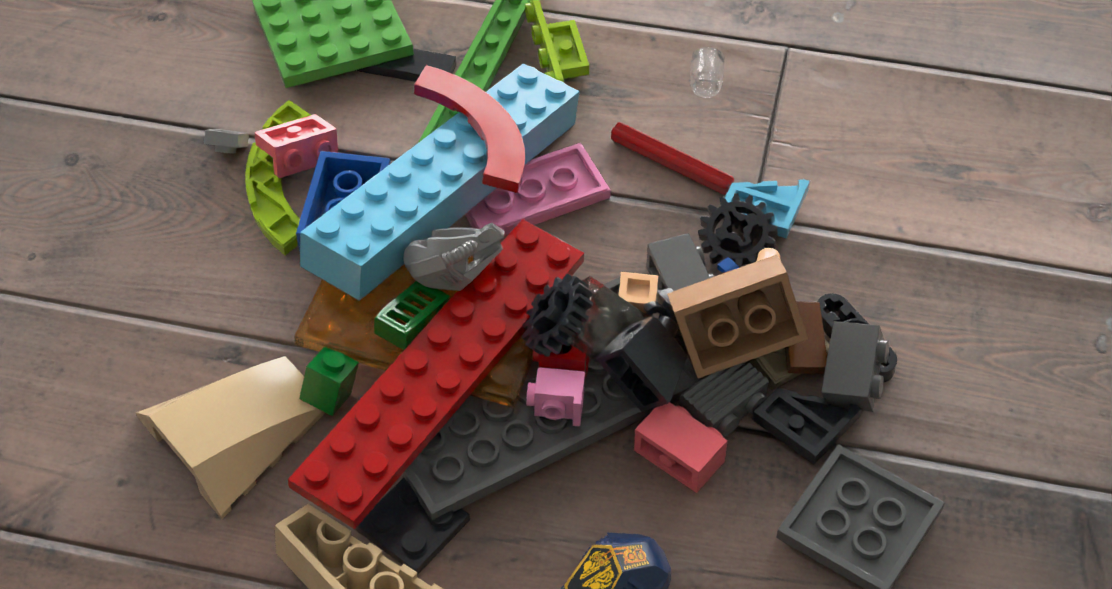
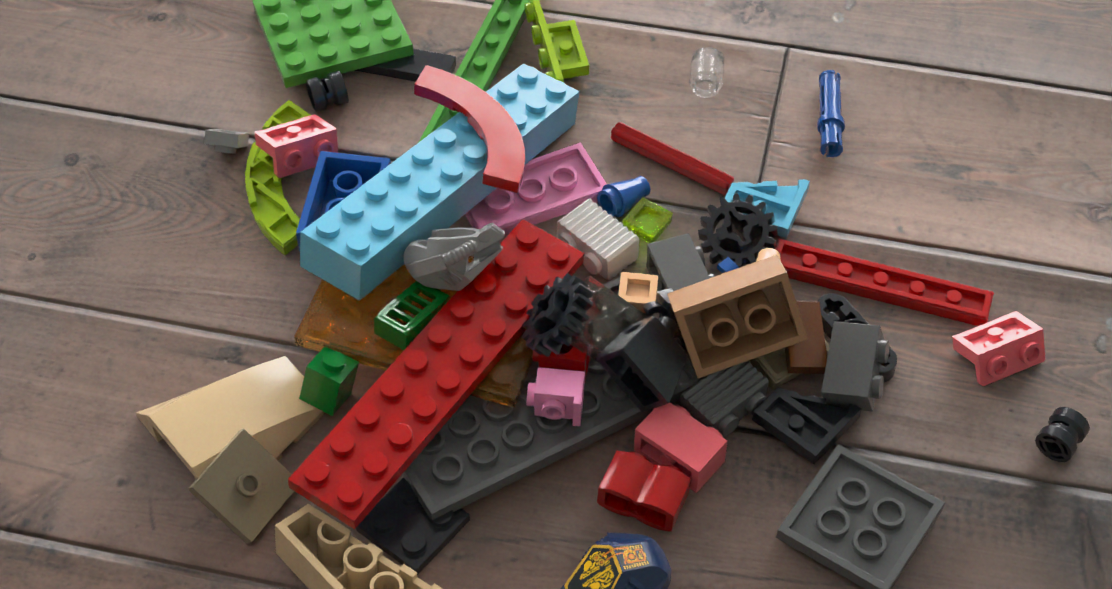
(243, 486): none -> dark tan plate
(327, 91): none -> black wheel
(604, 240): none -> white brick
(623, 195): none -> blue cone
(644, 490): none -> red brick
(648, 220): none -> clear neon green plate
(830, 123): none -> blue pin
(885, 283): none -> red tile
(1002, 347): none -> coral bracket
(1060, 440): none -> black wheel

